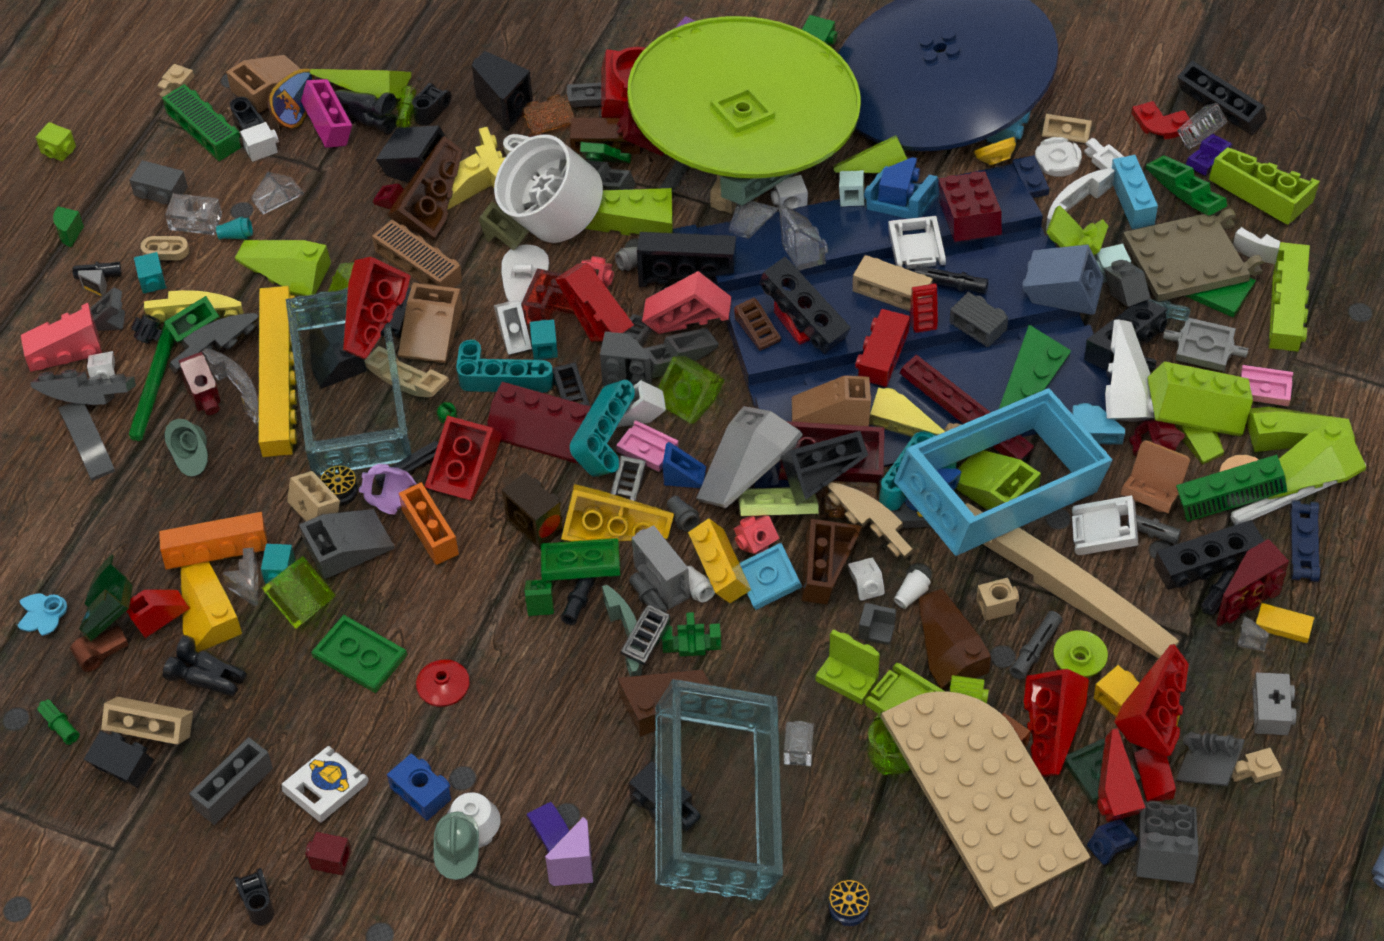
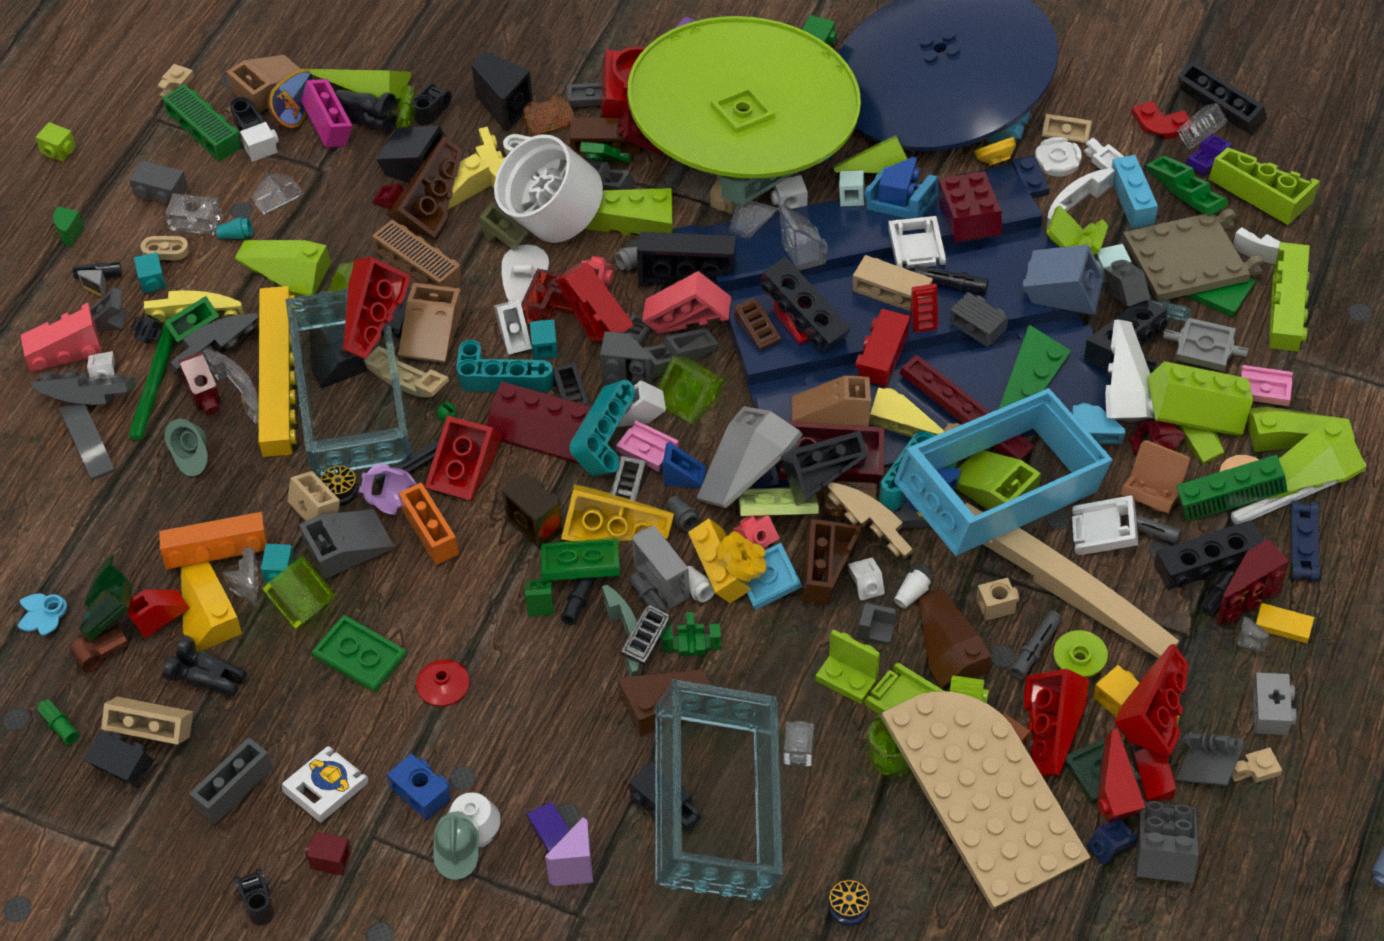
(742, 557): none -> yellow plate

